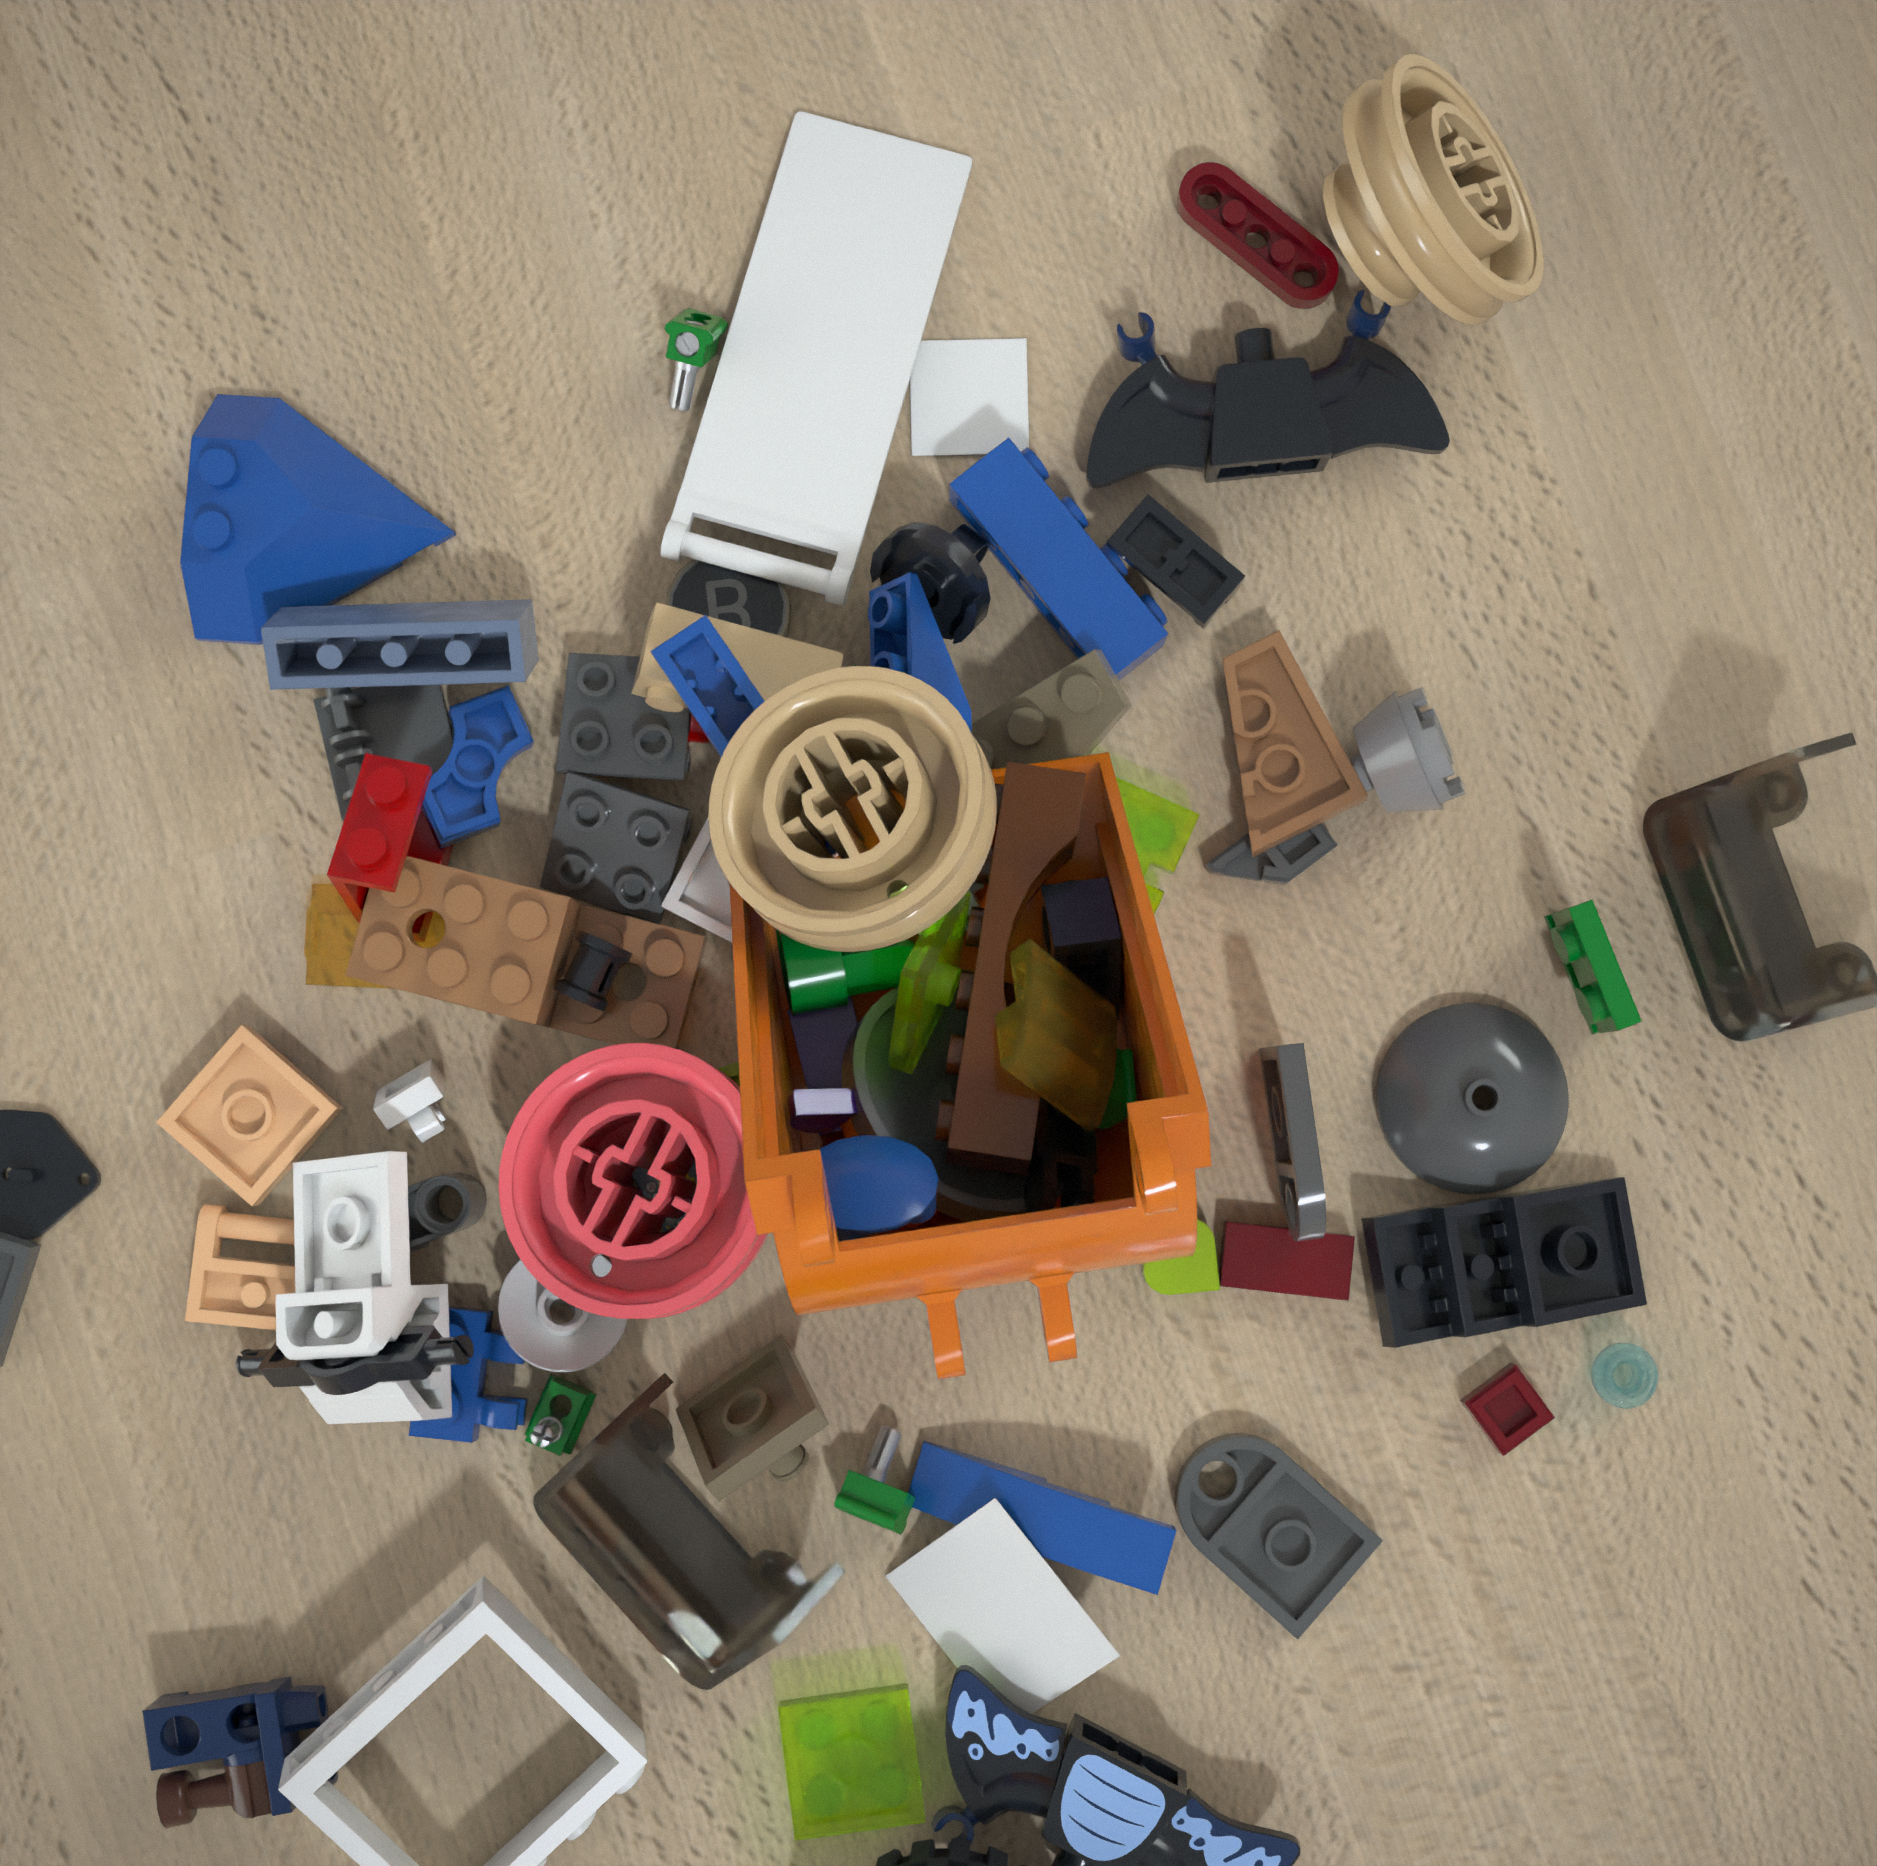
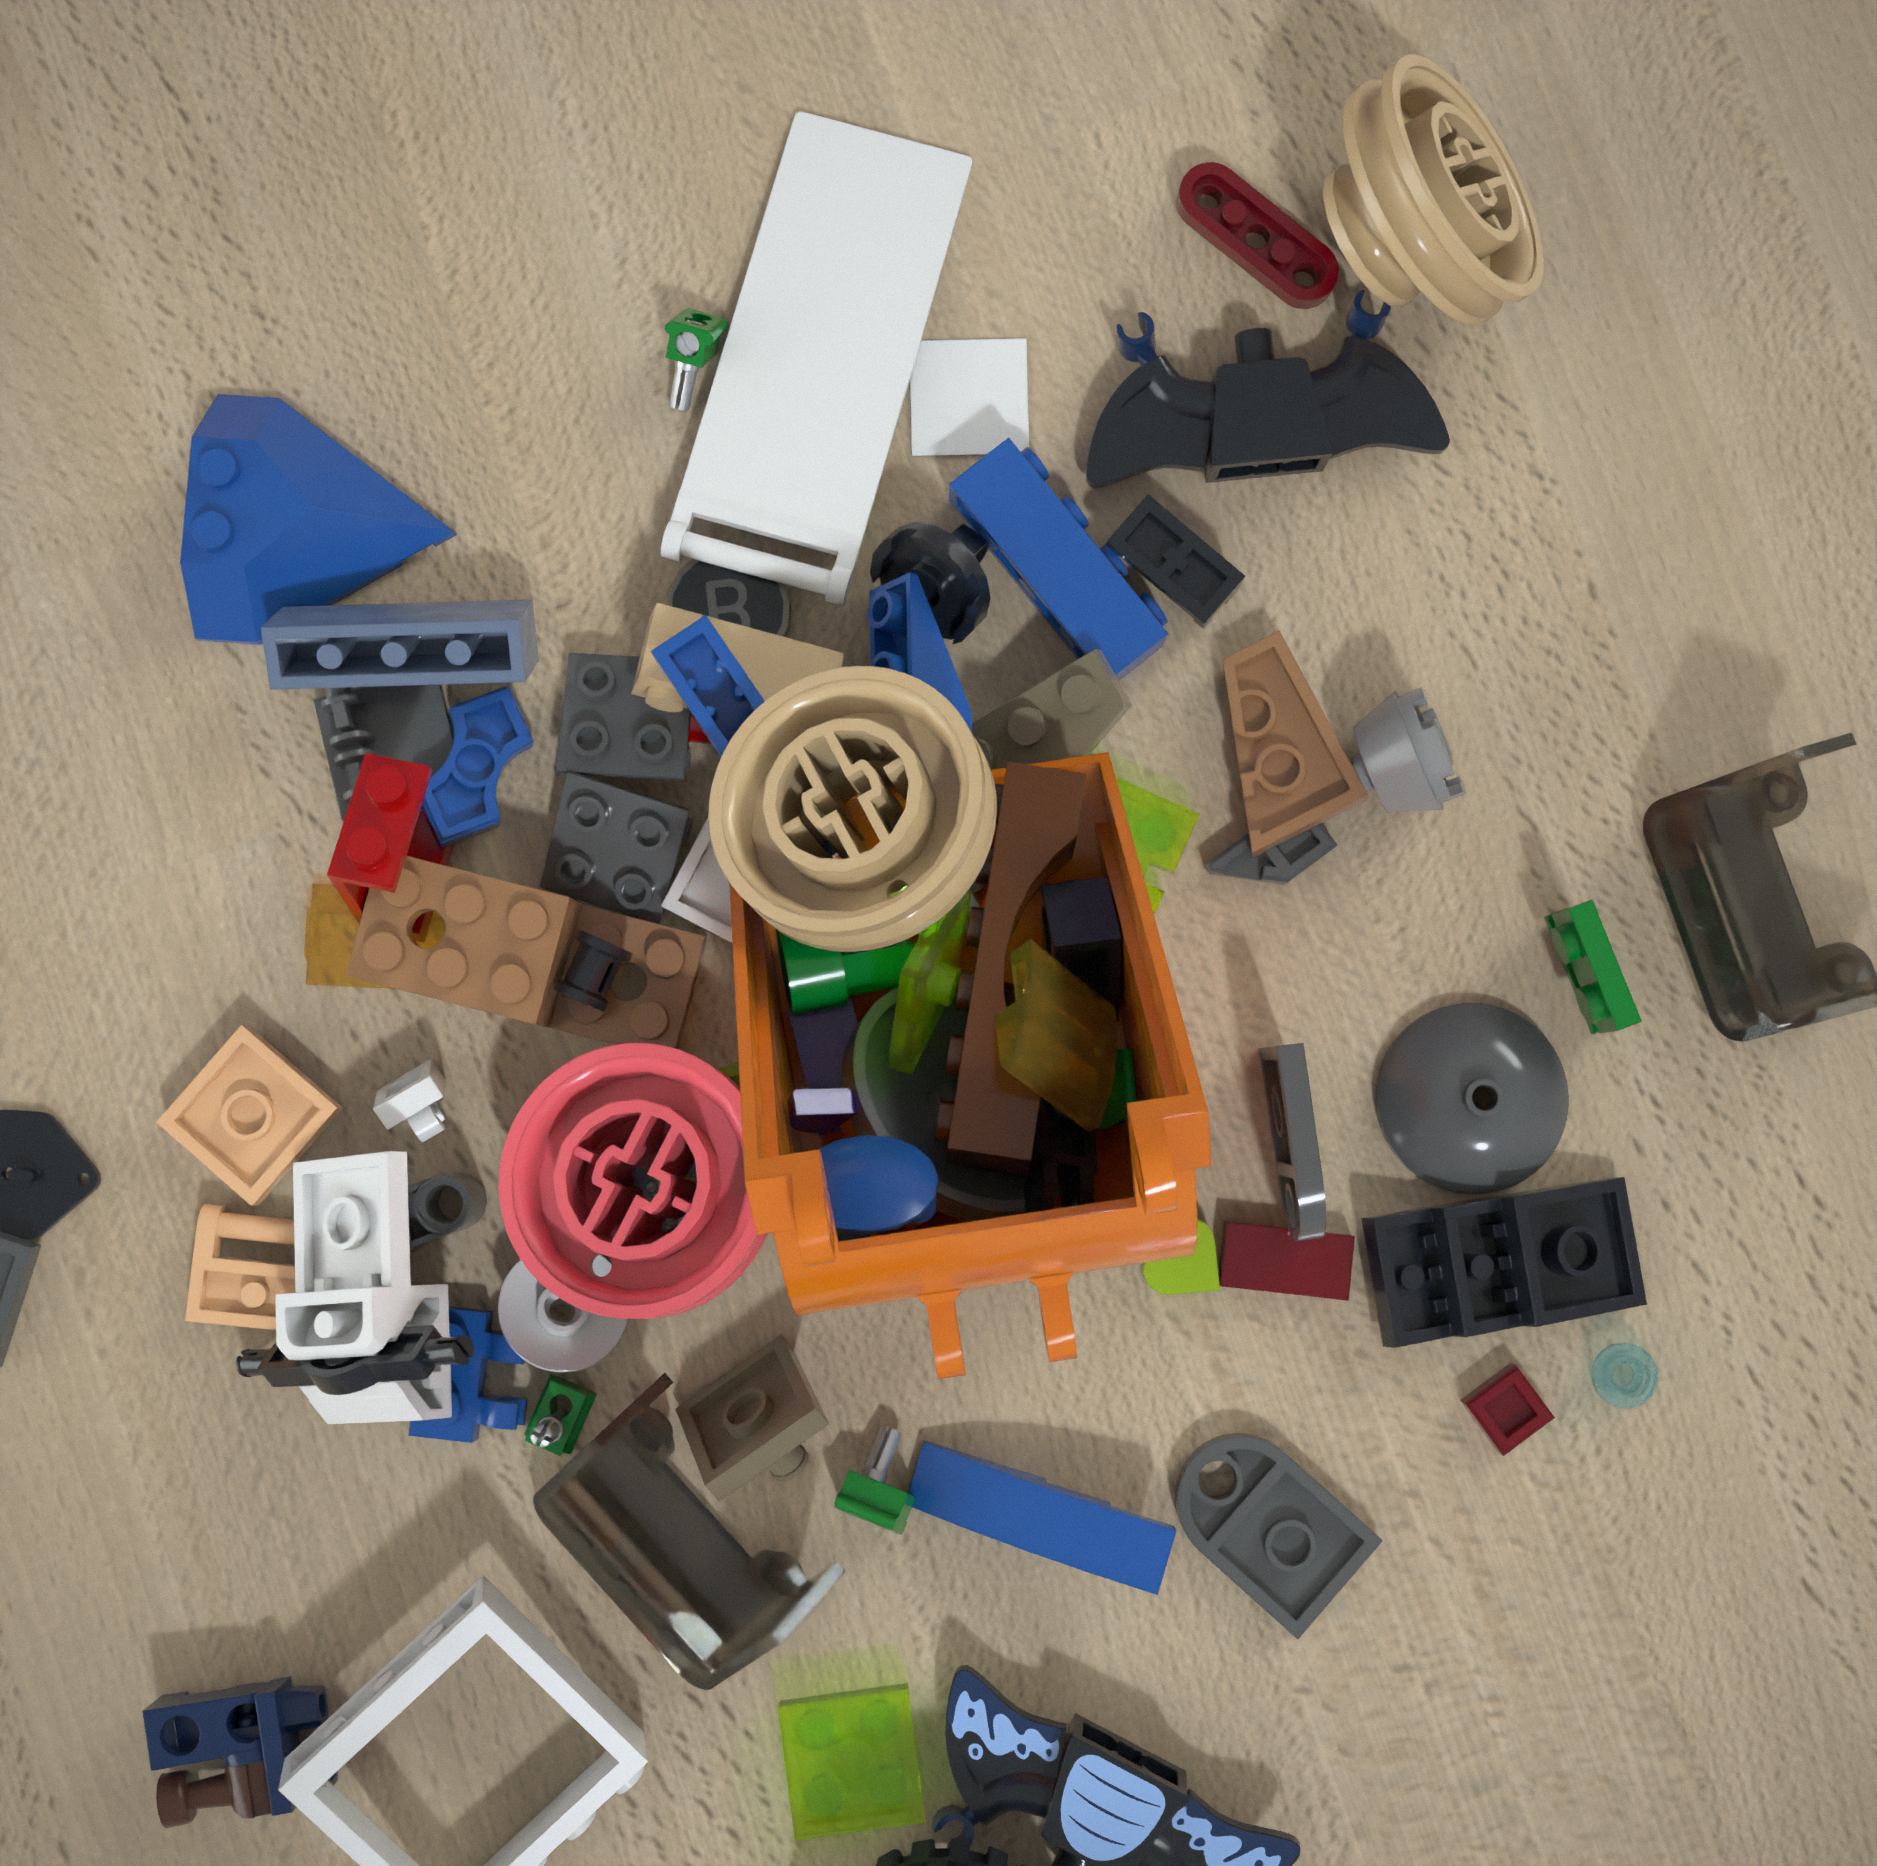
(1002, 1610): white sticker -> none

